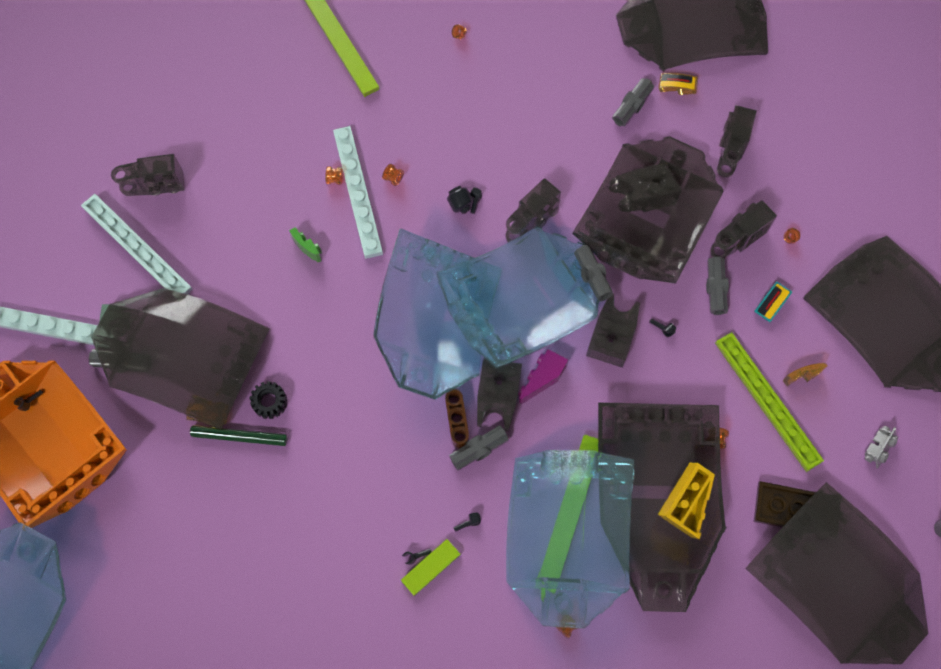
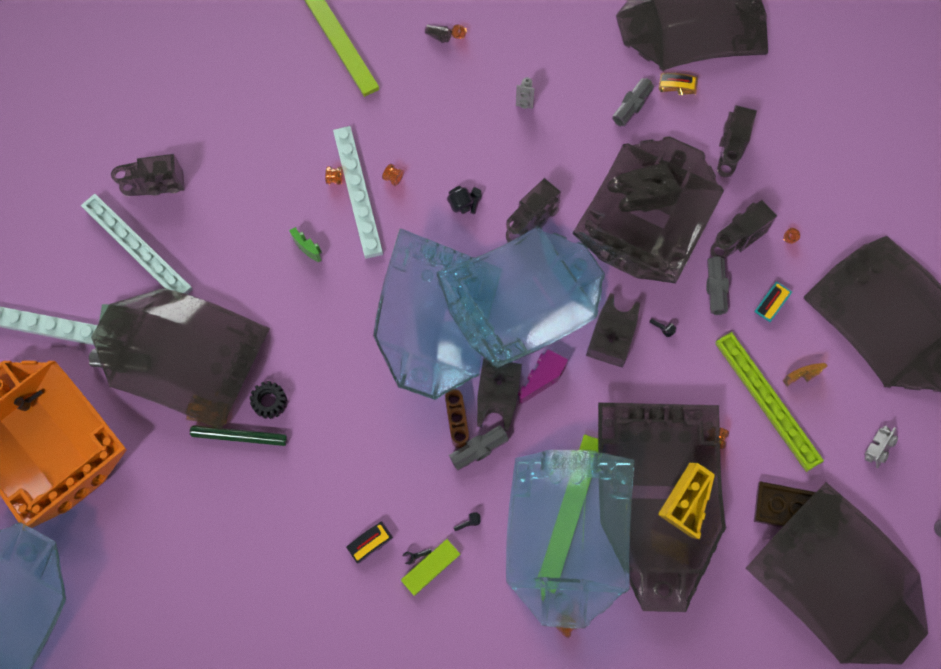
(369, 542): none -> slope
(440, 33): none -> clear smoke cone
(525, 94): none -> light grey hinge
(593, 273): dark grey piece -> none

